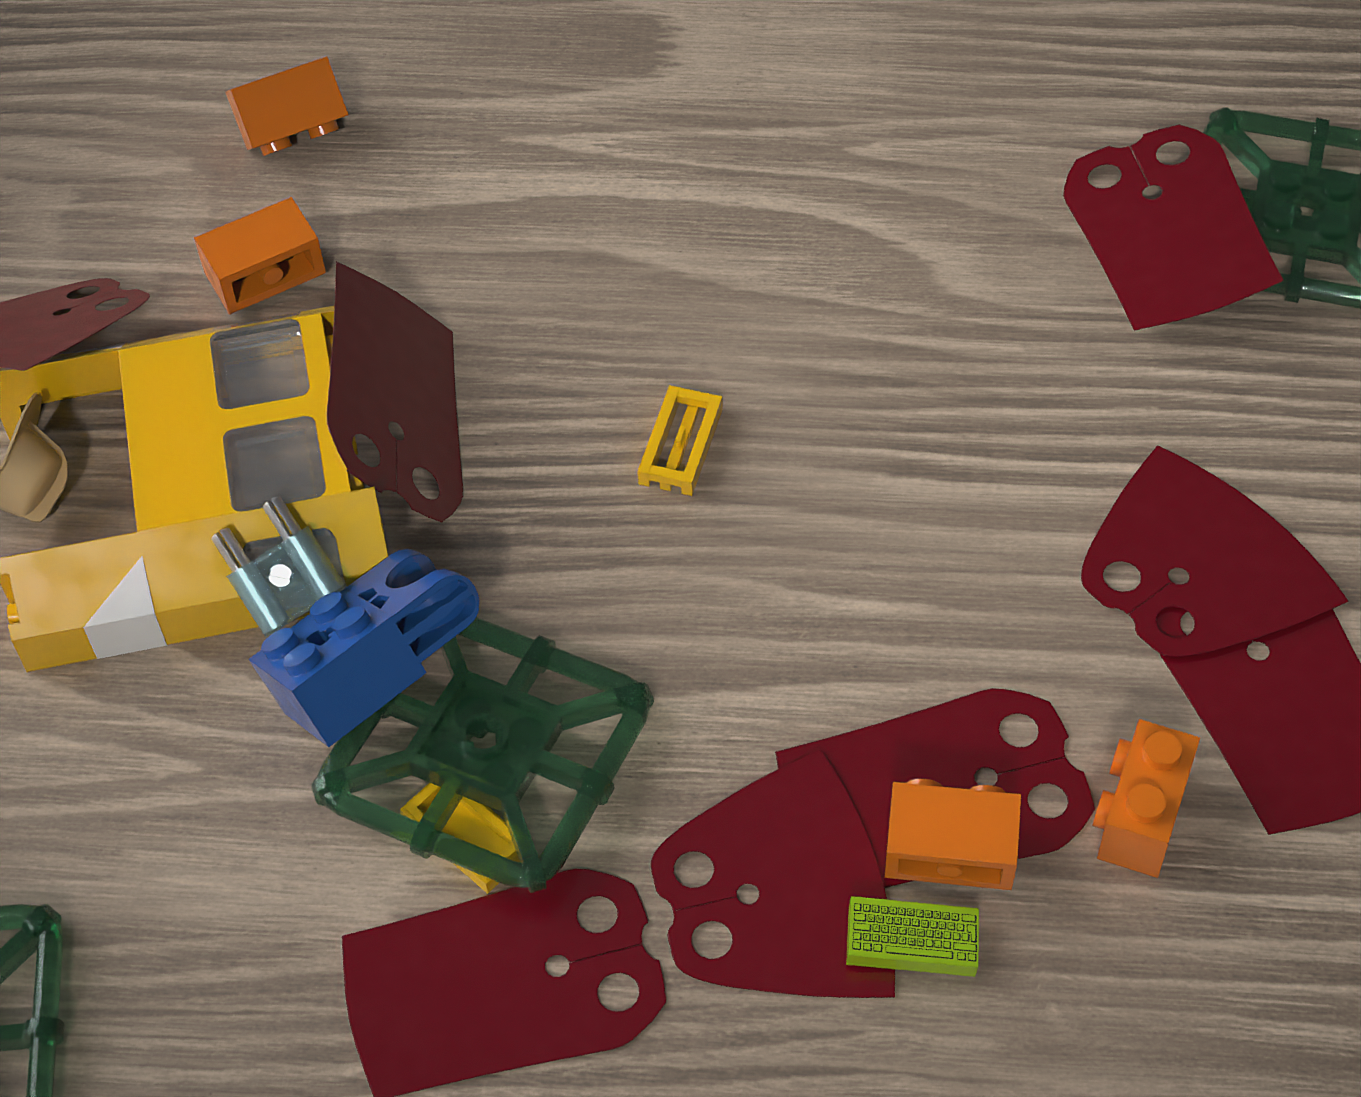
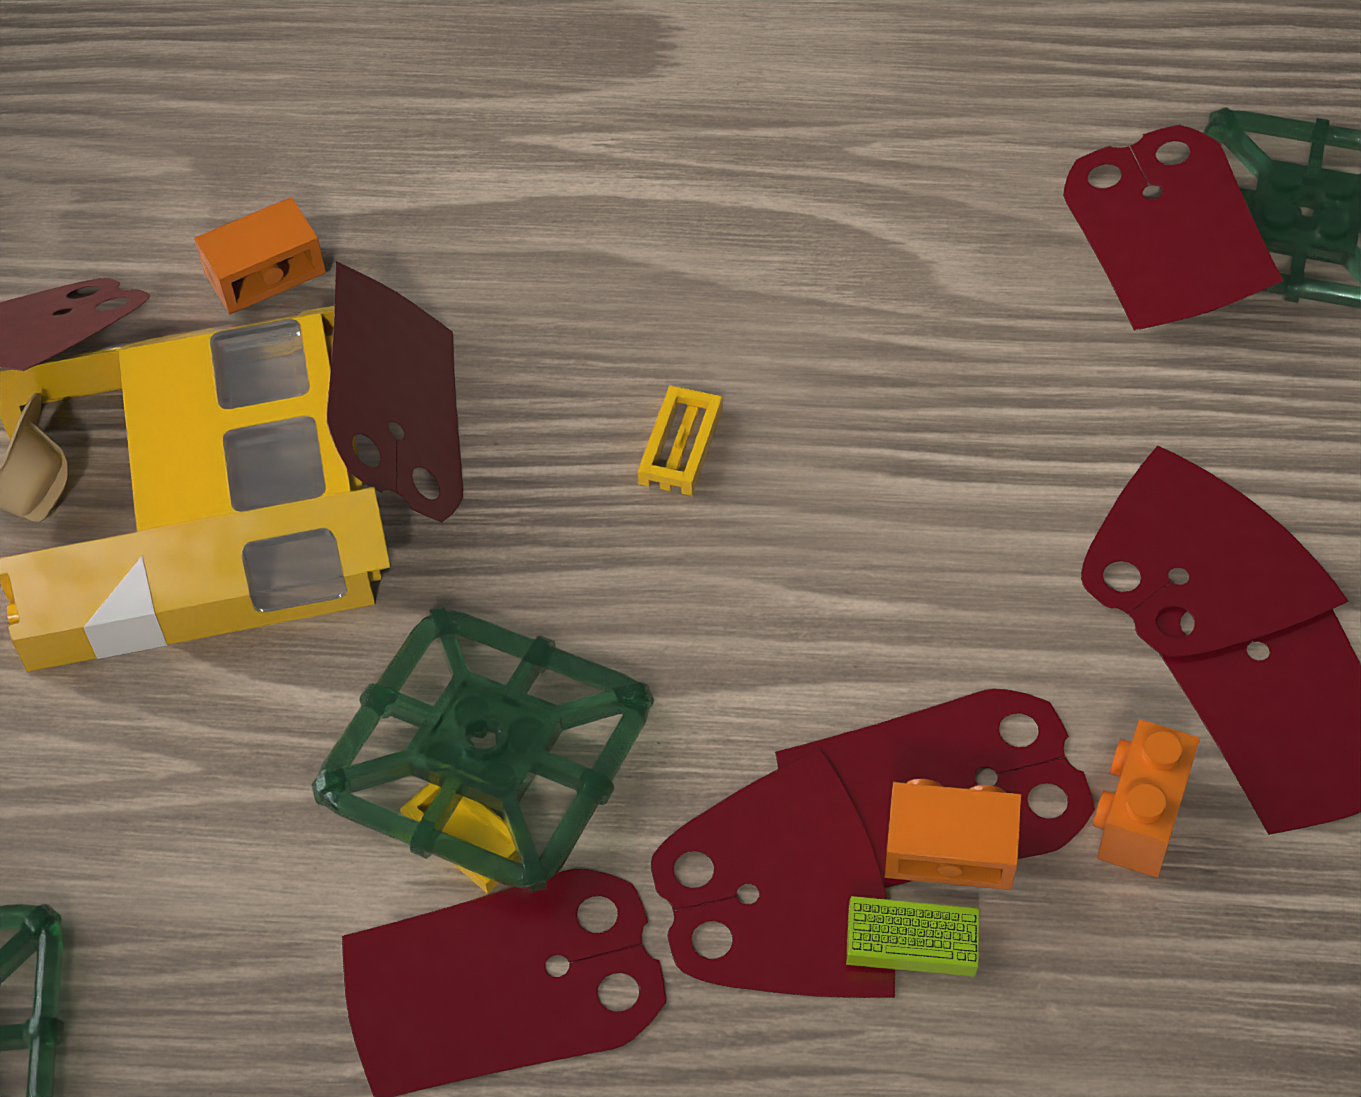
(284, 578): clear light blue piece -> none
(288, 104): orange brick -> none
(364, 643): blue brick -> none

